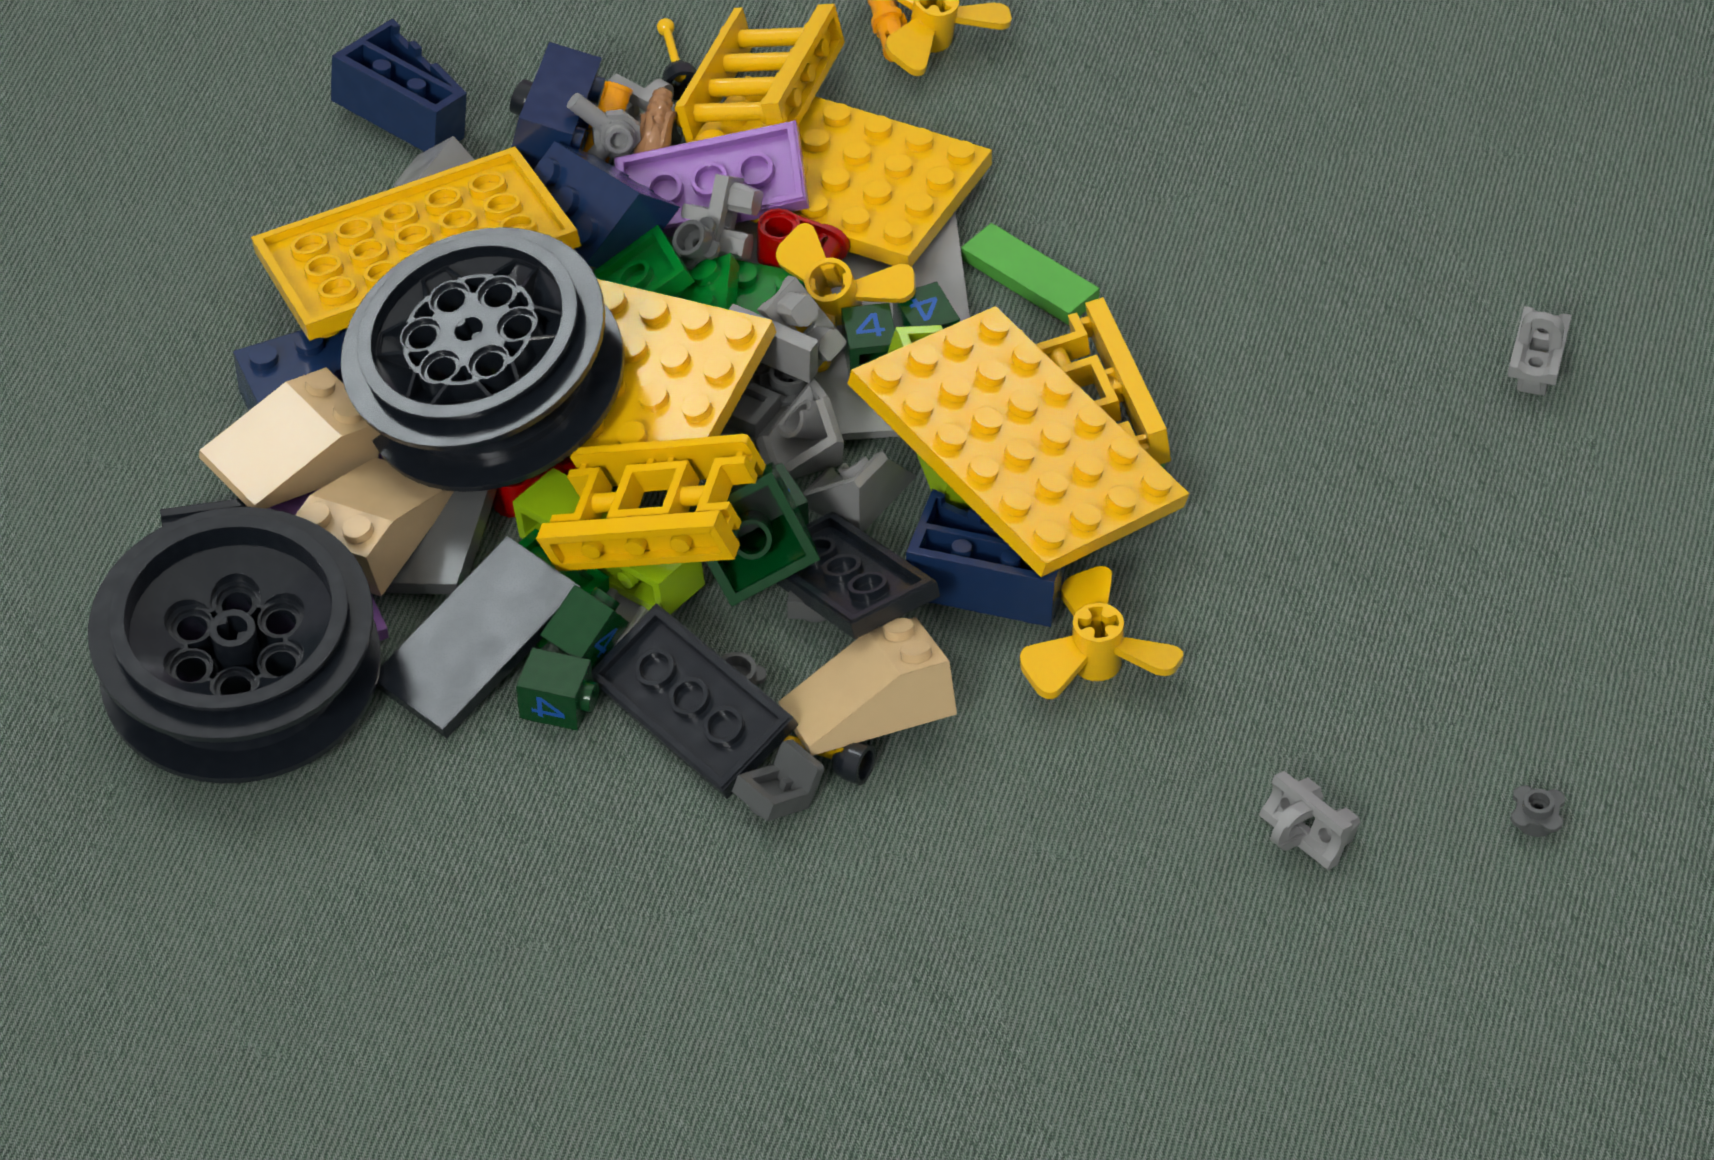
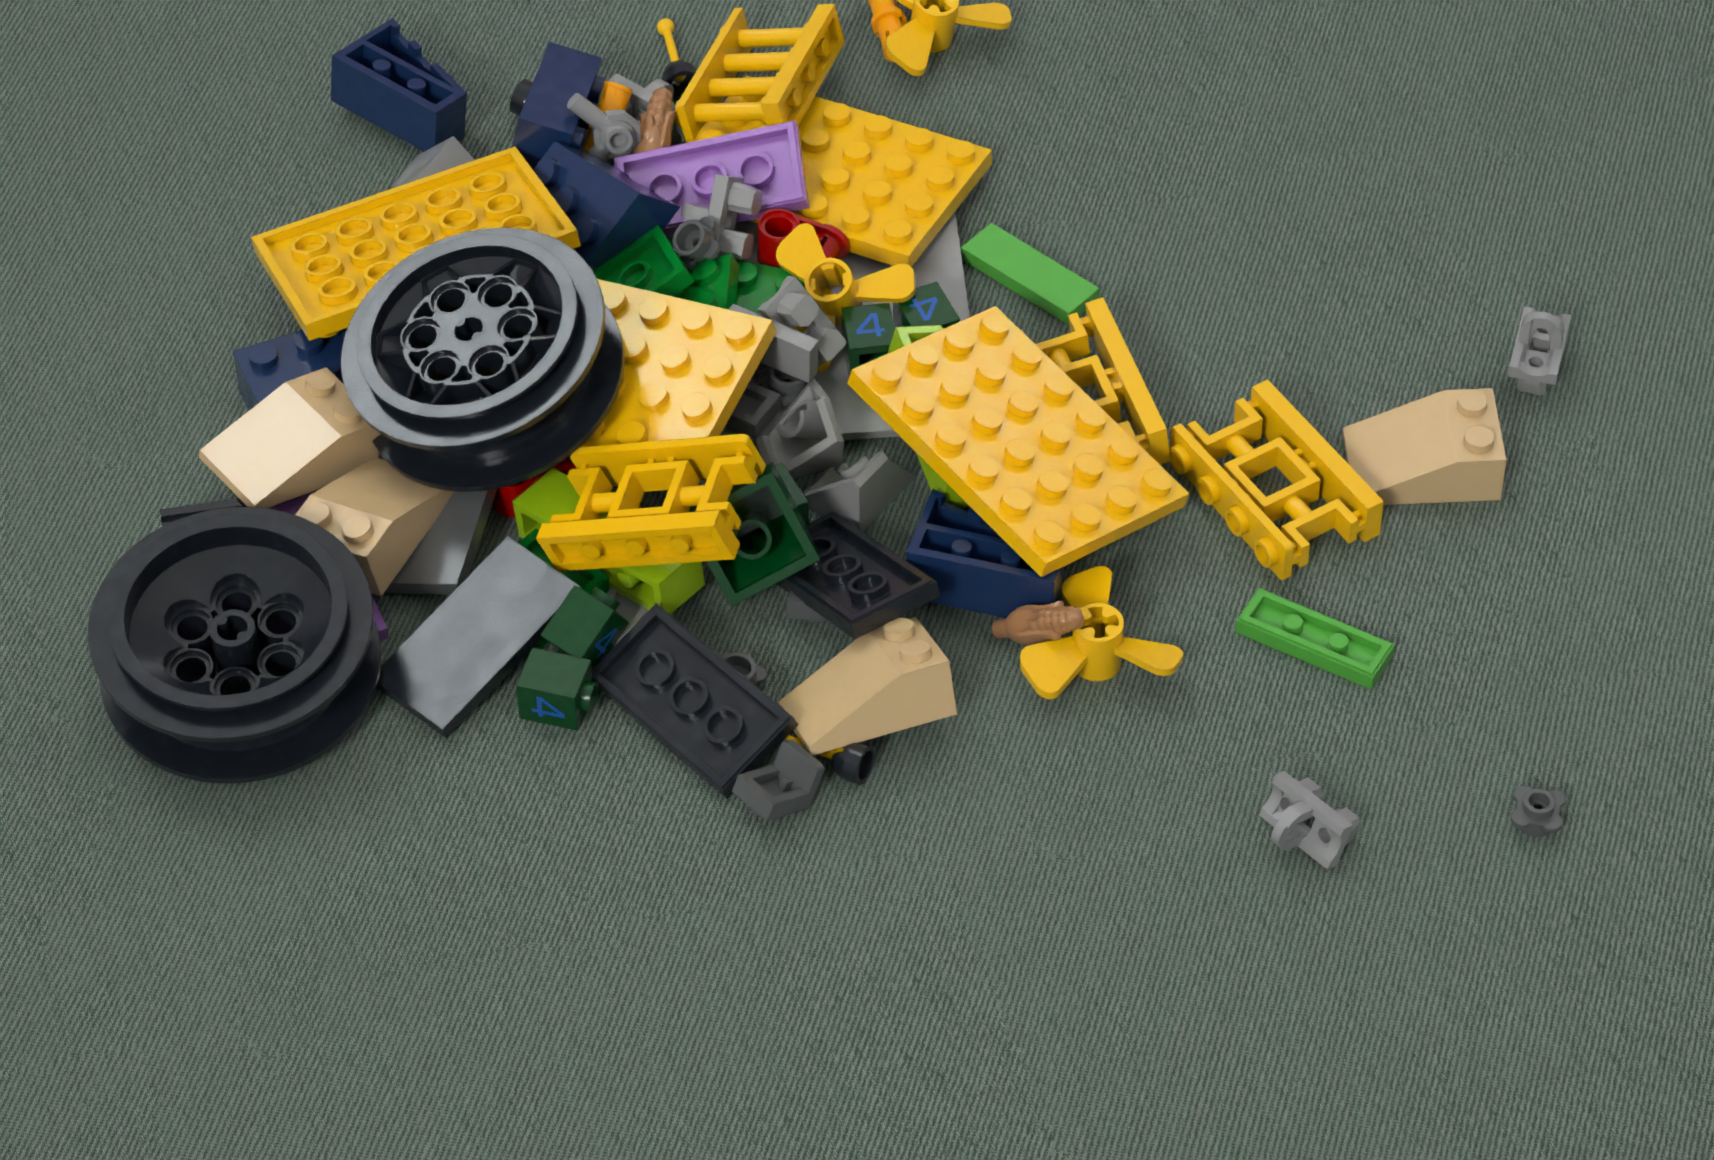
(1038, 623): none -> medium nougat piece
(1302, 458): none -> yellow fence
(1315, 638): none -> bright green tile
(1431, 449): none -> tan slope

